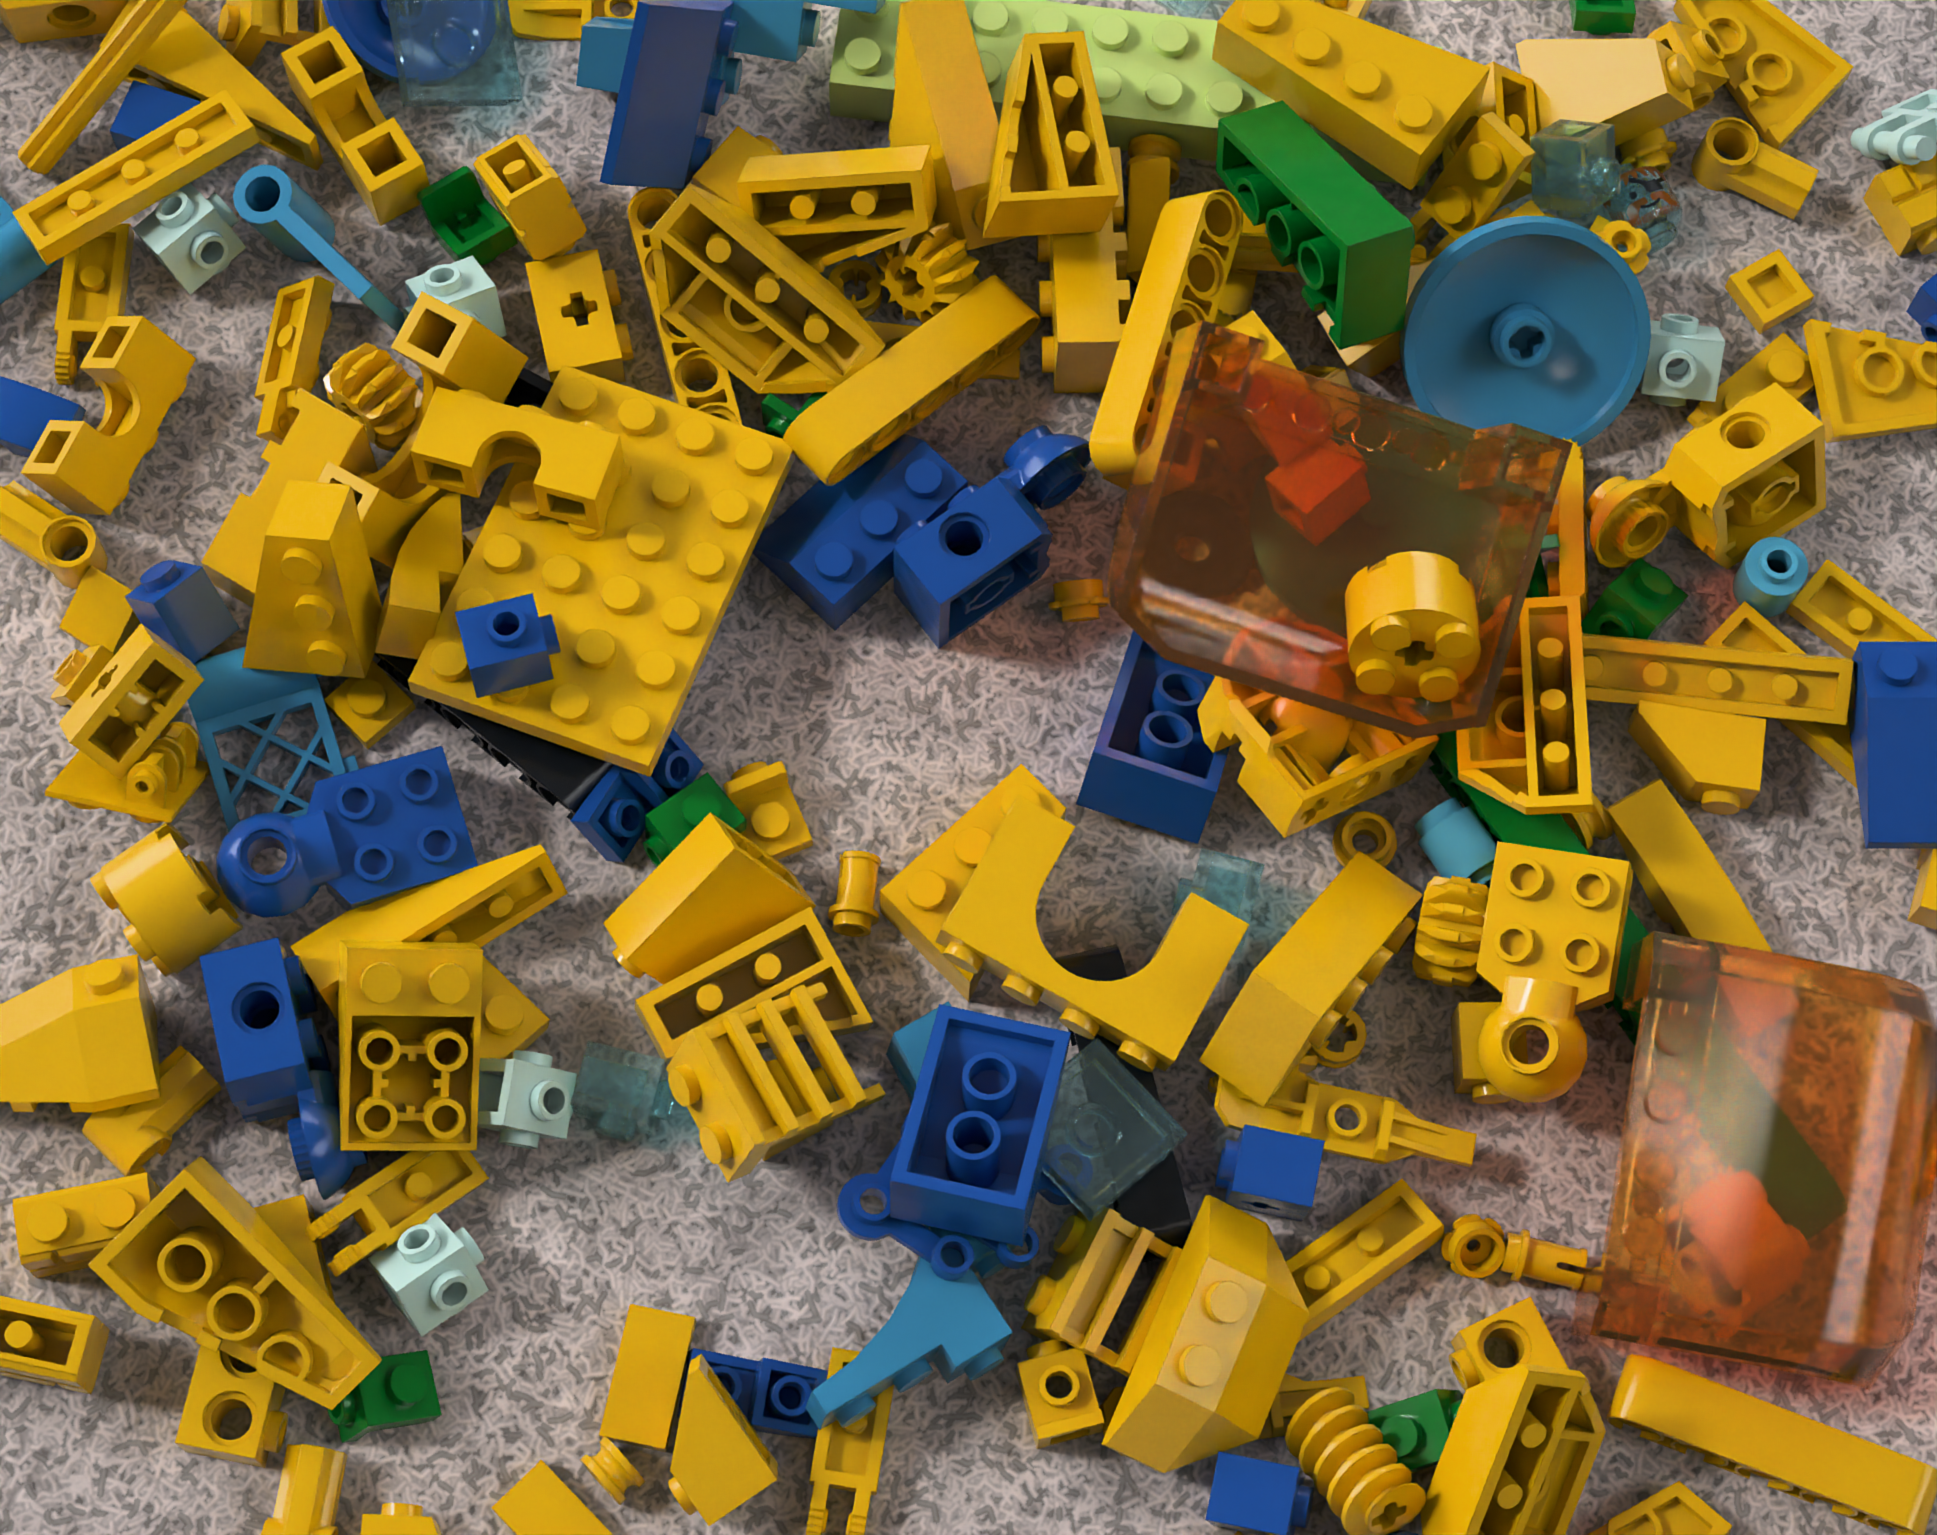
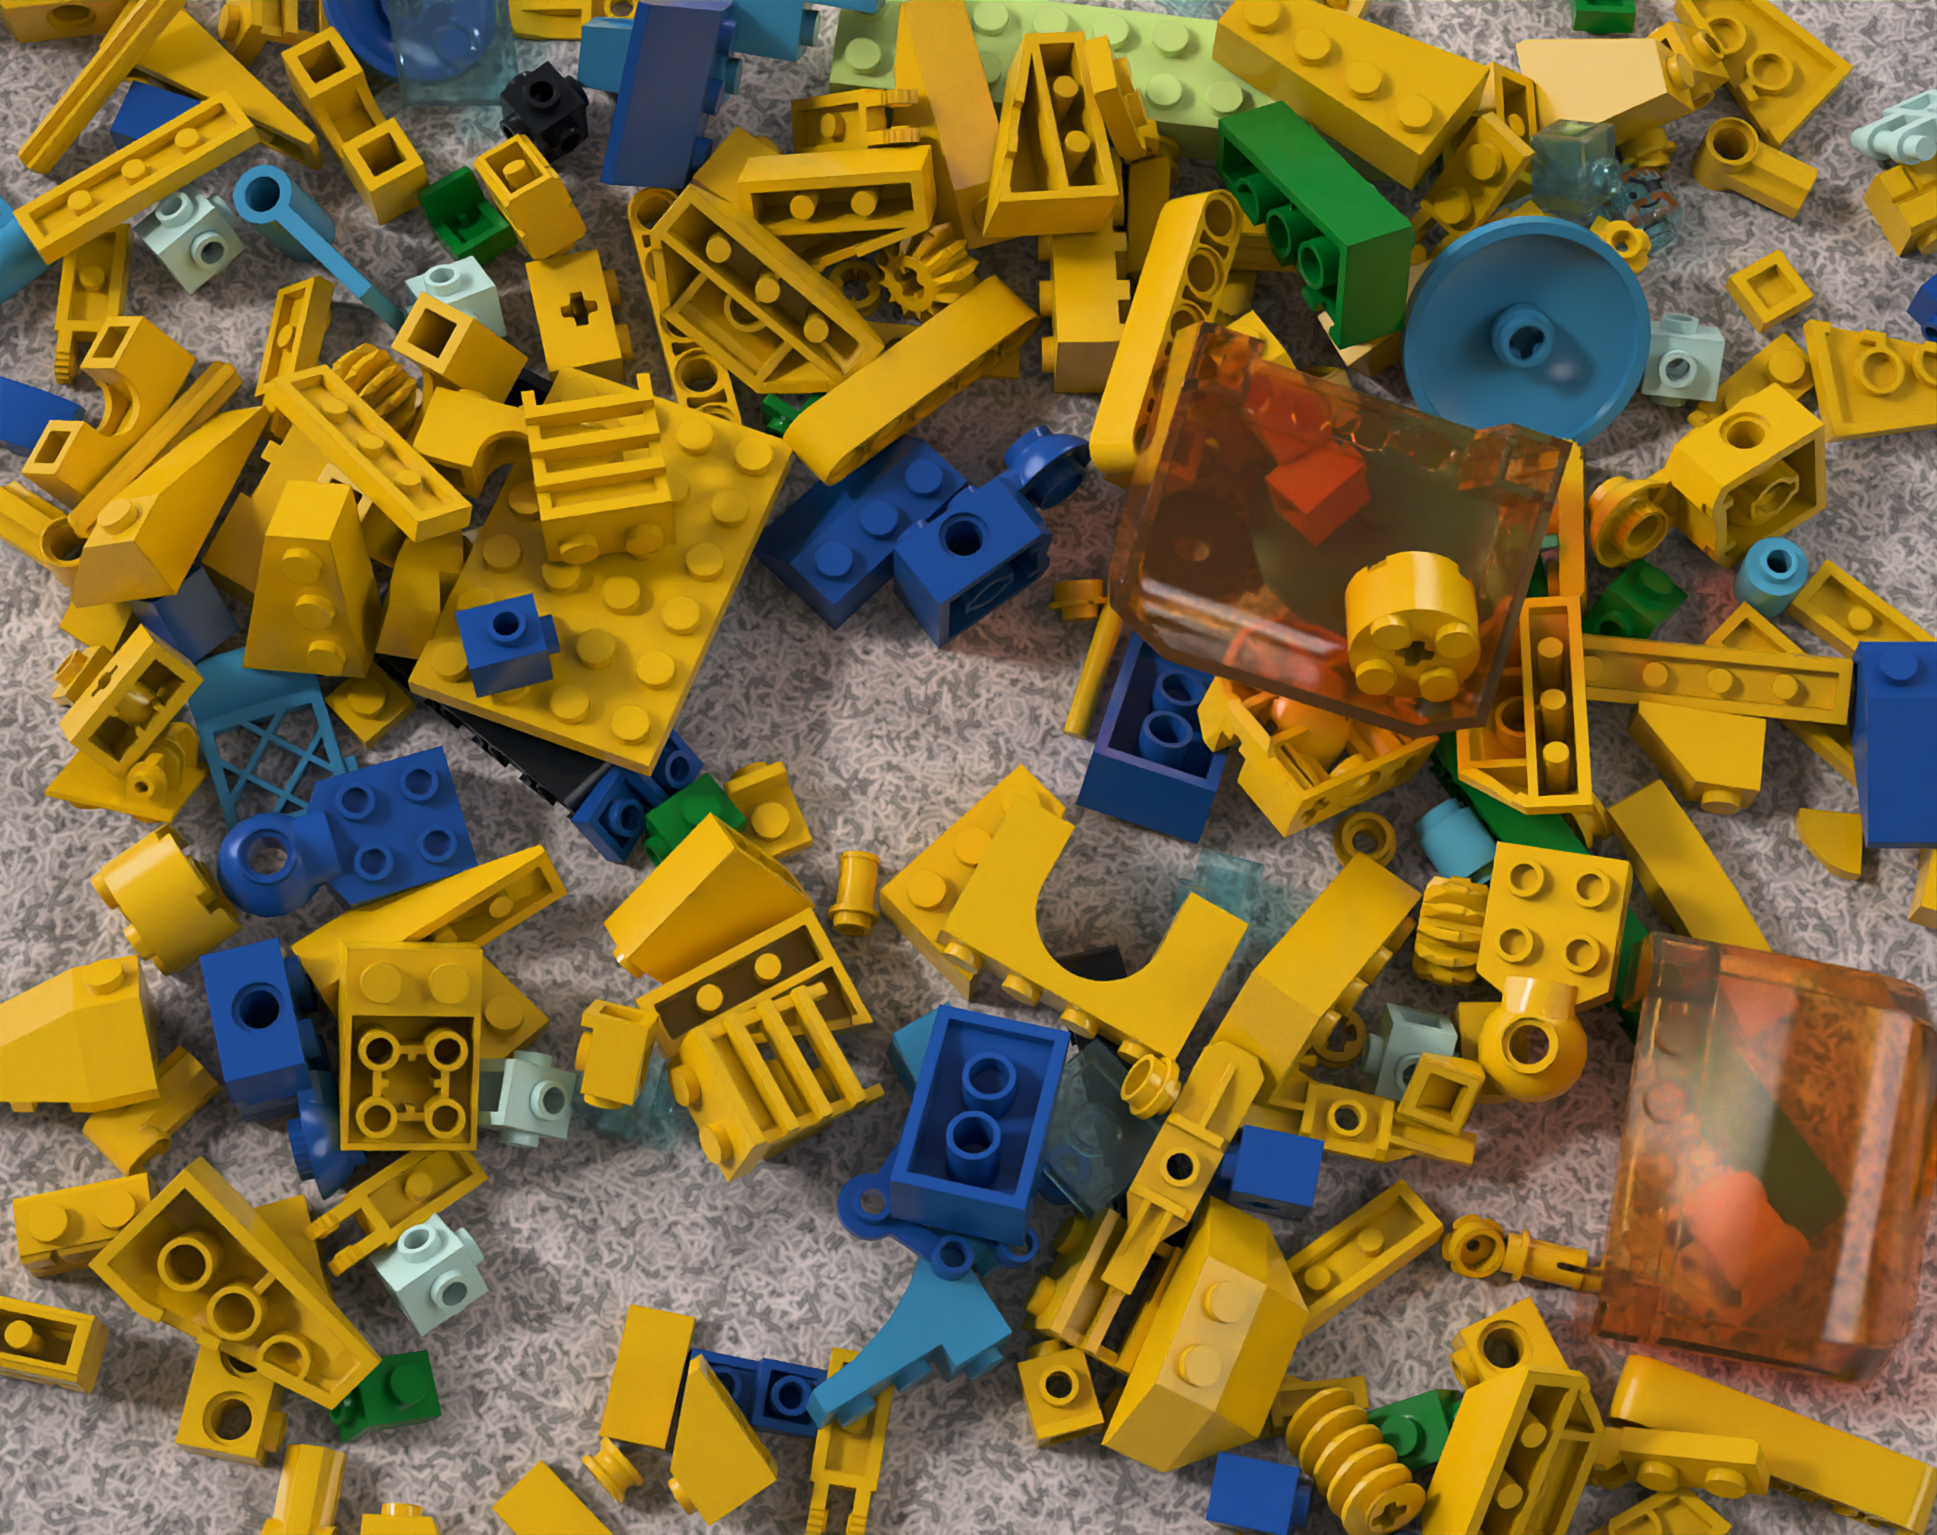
(162, 518): none -> yellow wedge
(186, 415): none -> yellow axle
(370, 453): none -> yellow plate
(546, 110): none -> black brick
(604, 505): none -> yellow plate
(615, 1054): none -> yellow brick
(851, 121): none -> yellow hinge
(1094, 673): none -> yellow bar
(1120, 103): none -> yellow hinge
(1151, 1086): none -> yellow plate
(1198, 1127): none -> yellow piece
(1397, 1047): none -> light aqua brick
(1442, 1092): none -> yellow slope
(1682, 1459): none -> yellow hinge
(1832, 839): none -> yellow tile

